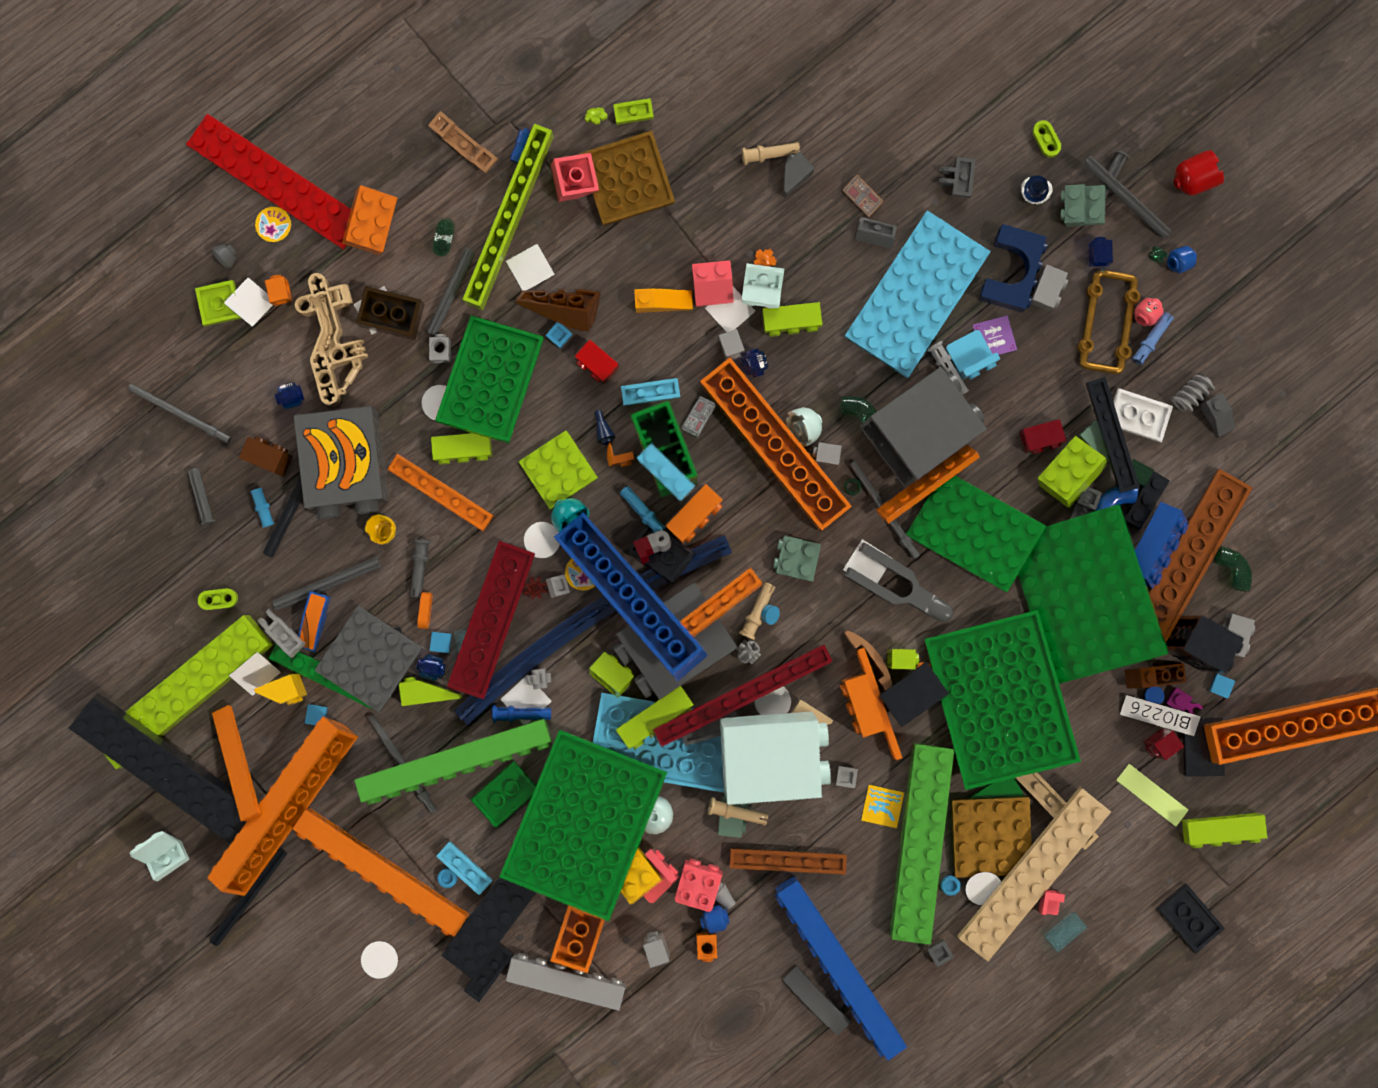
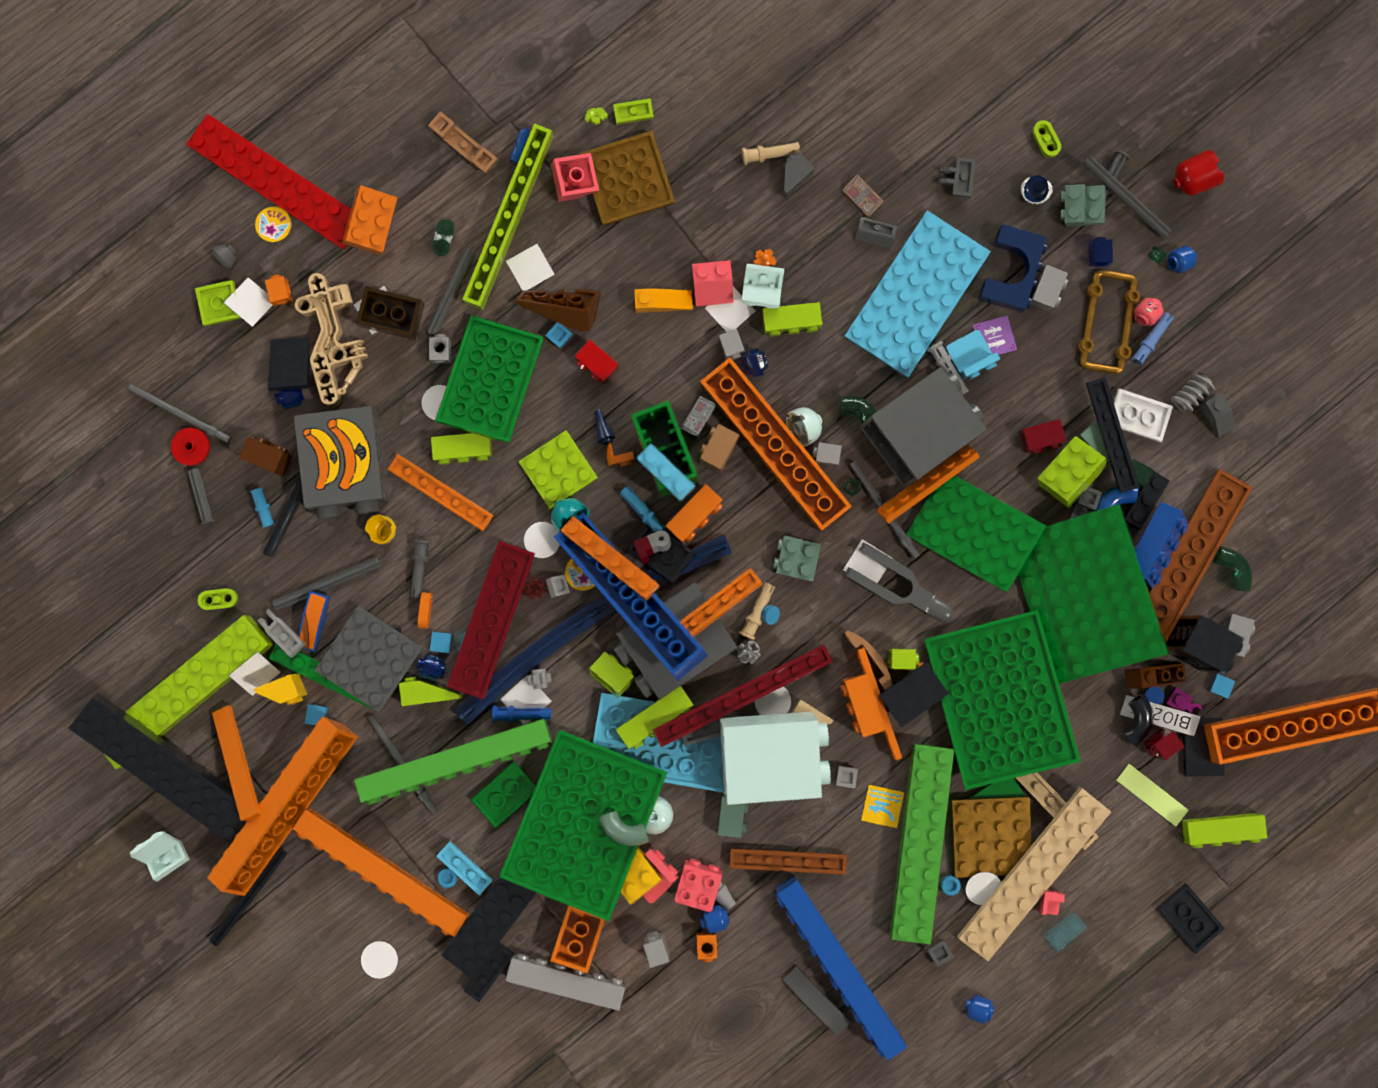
(199, 450): none -> red plate
(289, 364): none -> black tile
(610, 558): none -> orange plate
(621, 832): none -> sand green cylinder
(650, 392): medium azure plate -> none
(717, 451): none -> medium nougat brick
(728, 811): tan pin -> none
(979, 1009): none -> blue head
(1142, 719): none -> black cylinder

